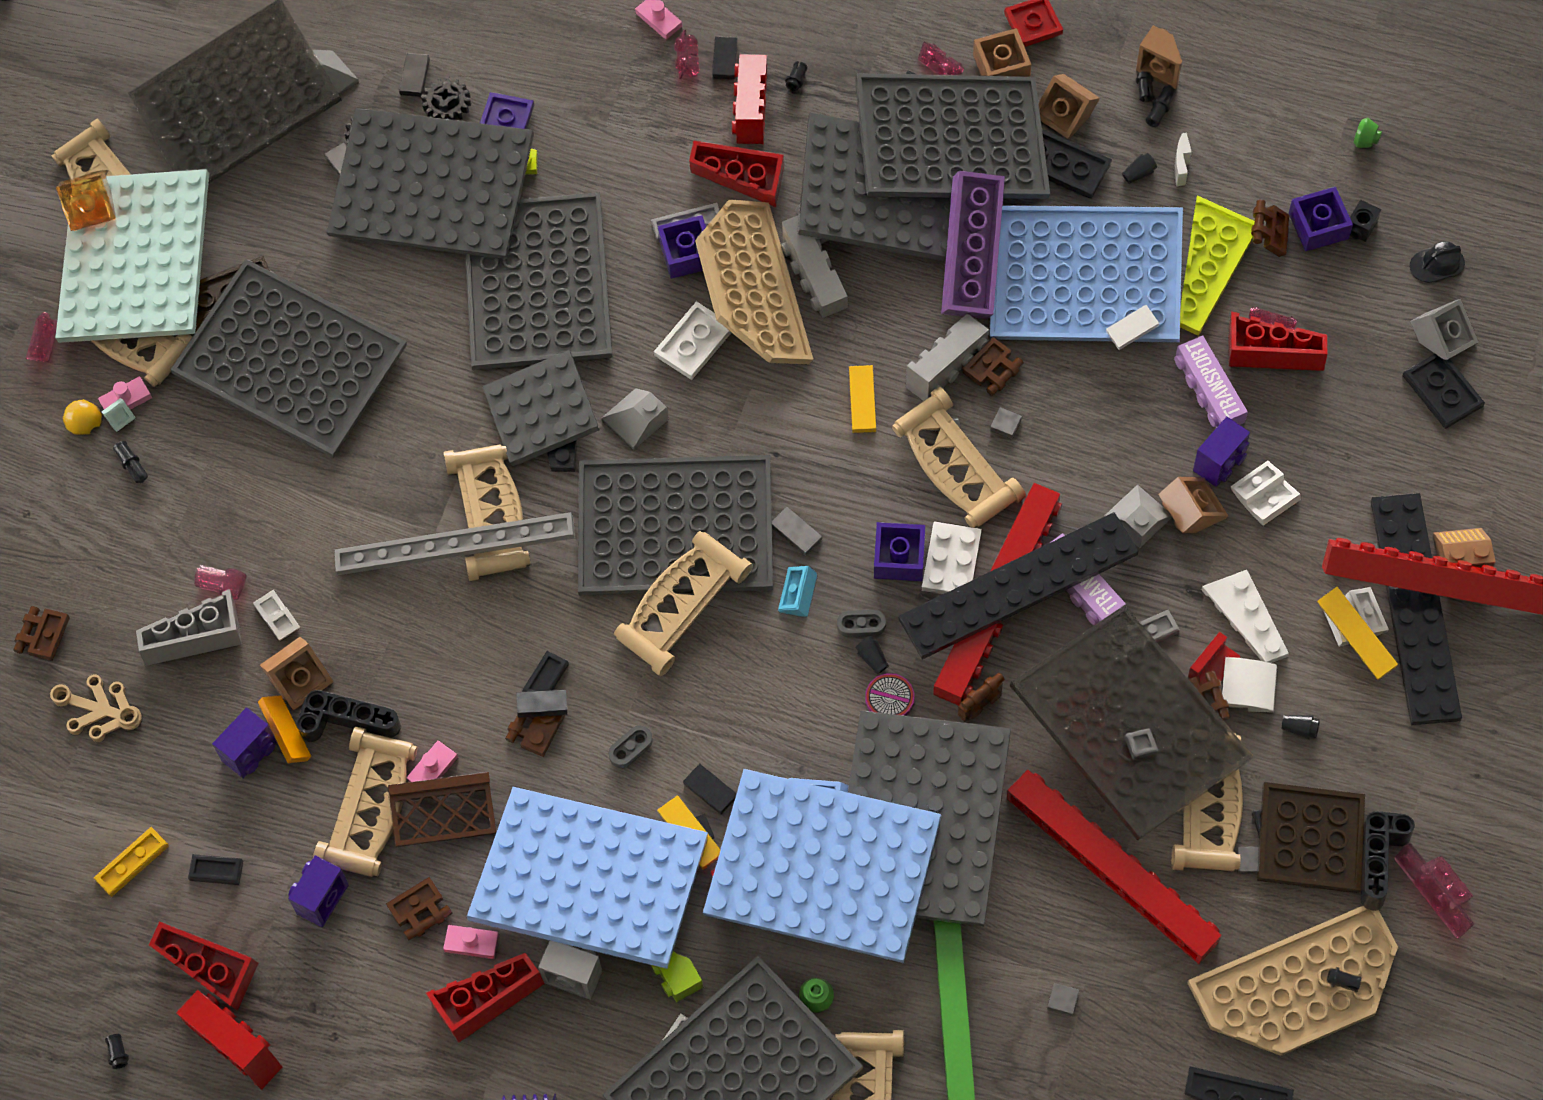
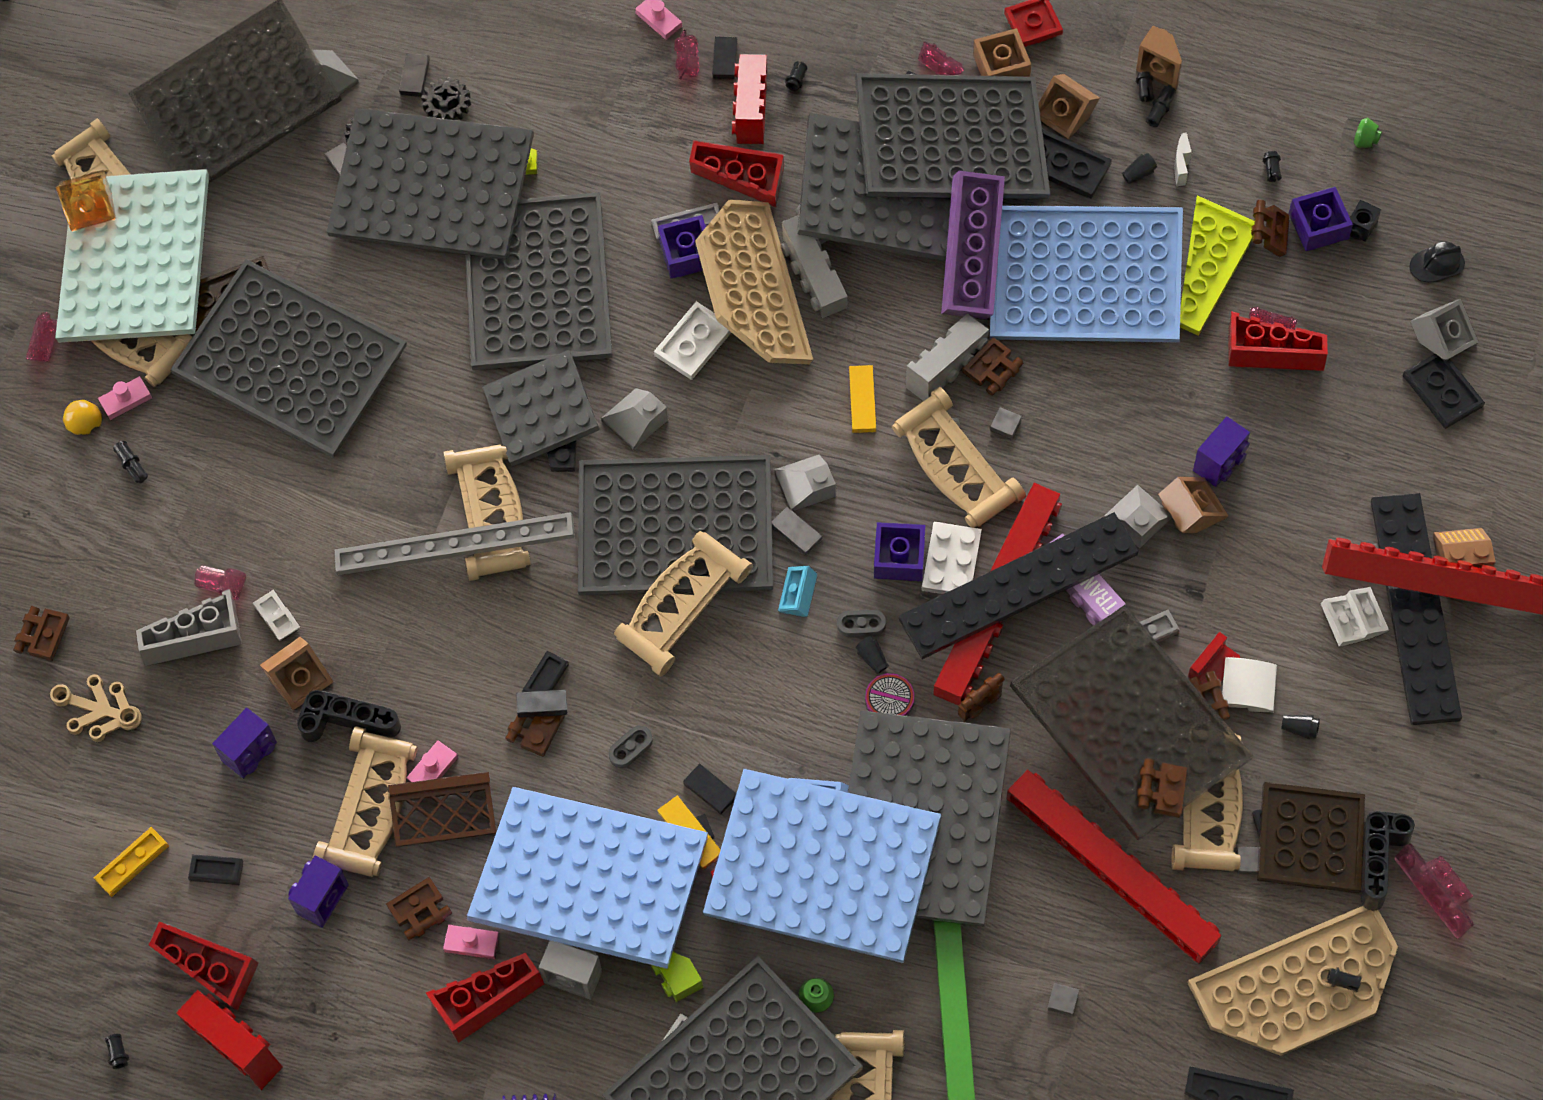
(118, 414): light aqua tile -> none
(284, 729): light orange tile -> none
(507, 111): dark purple plate -> none
(806, 482): none -> light grey slope
(1132, 327): white tile -> none
(1141, 744): flat silver tile -> none
(1170, 788): none -> reddish brown plate
(1209, 382): lavender brick -> none
(1244, 608): white wing -> none
(1265, 493): white slope -> none
(1271, 161): none -> black pin
(1357, 633): yellow tile -> none

